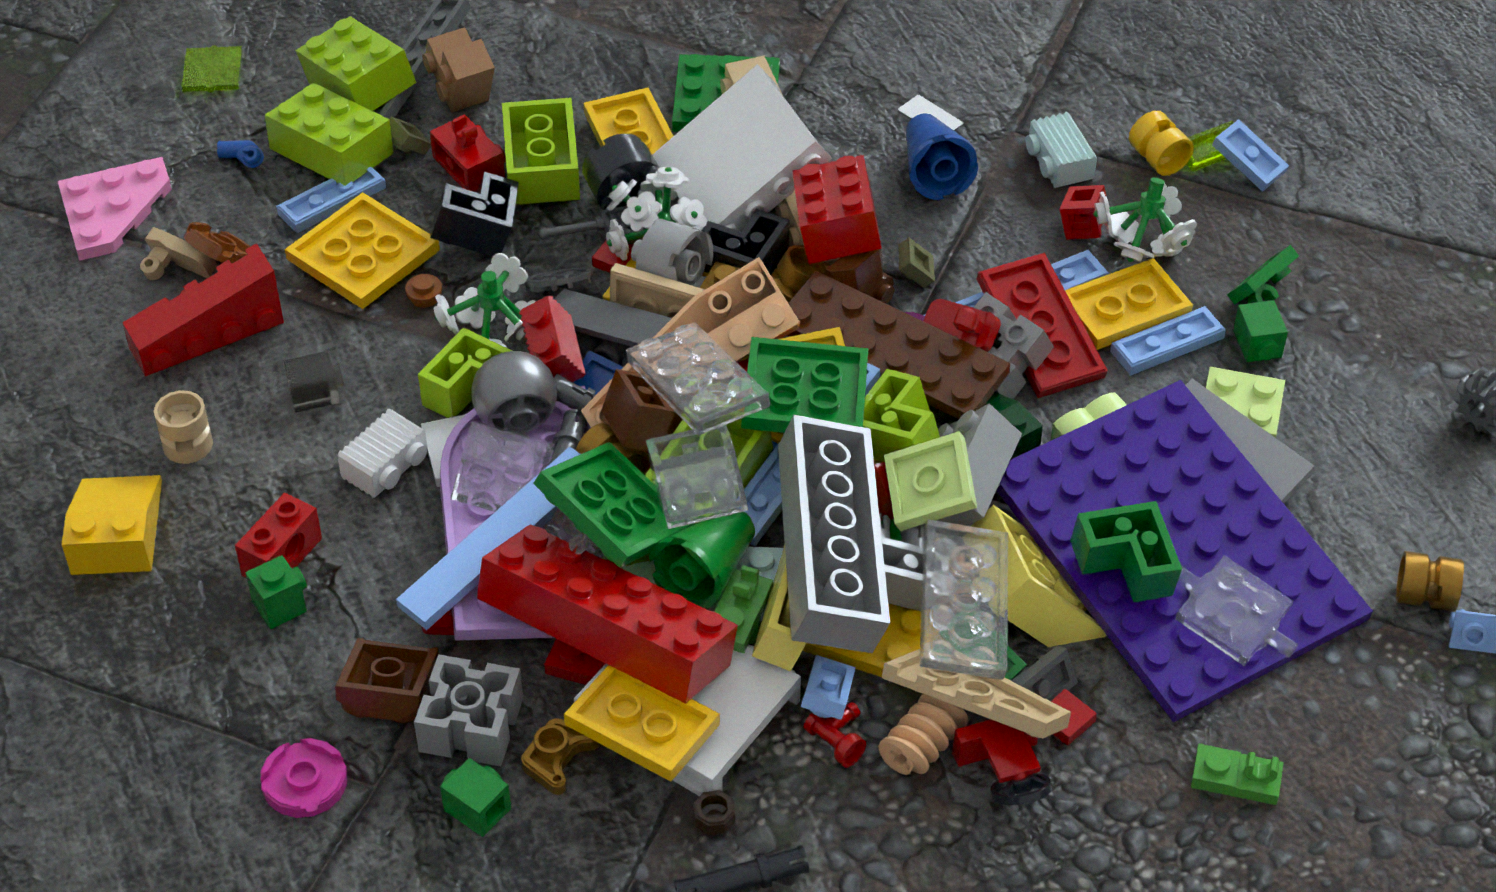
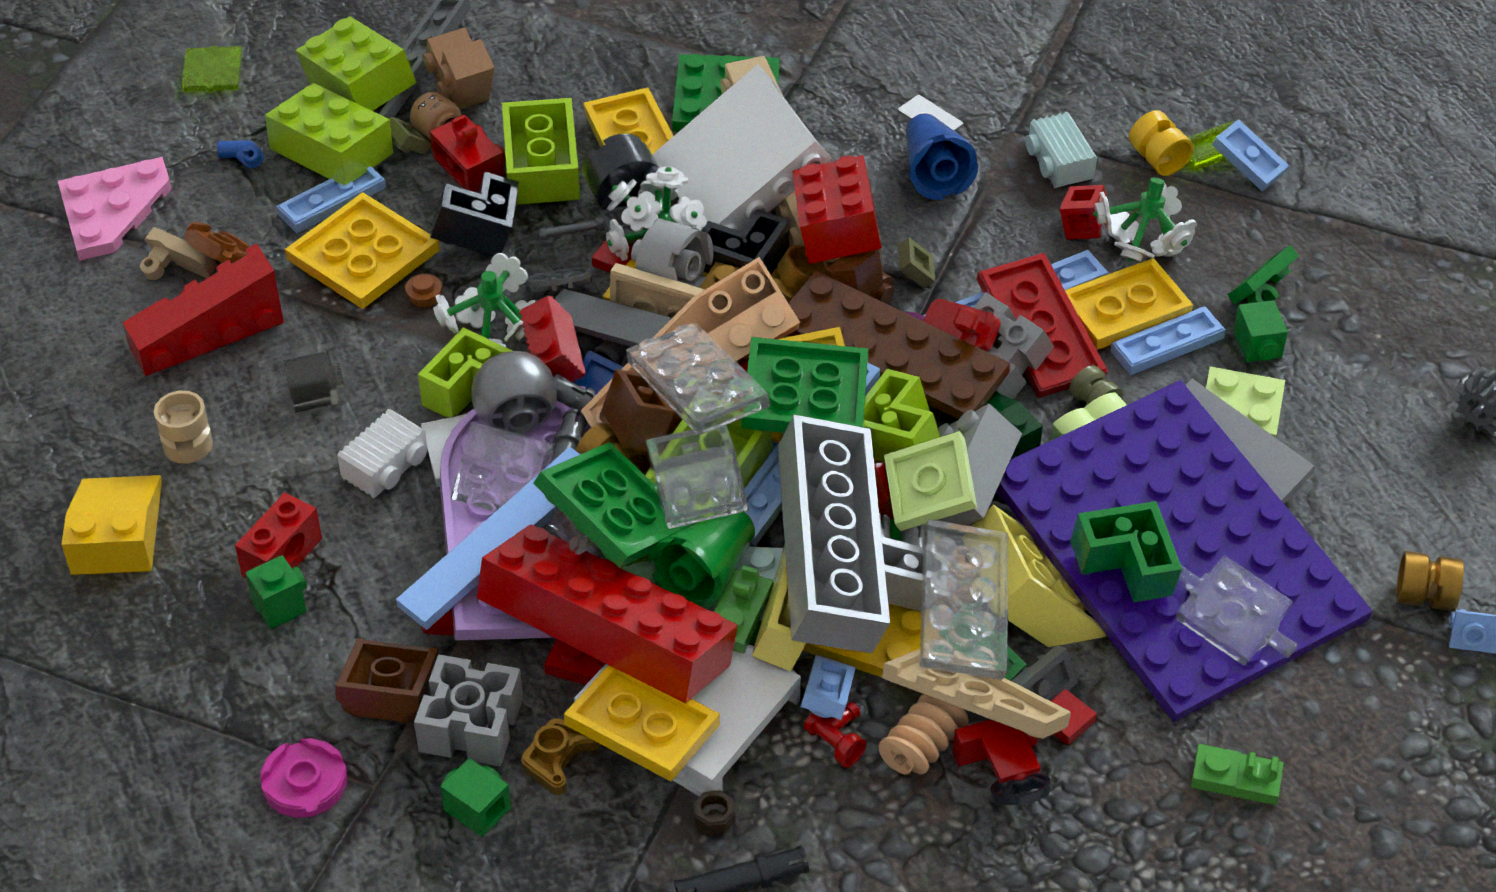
(432, 111): none -> medium nougat head
(1091, 384): none -> olive wheel

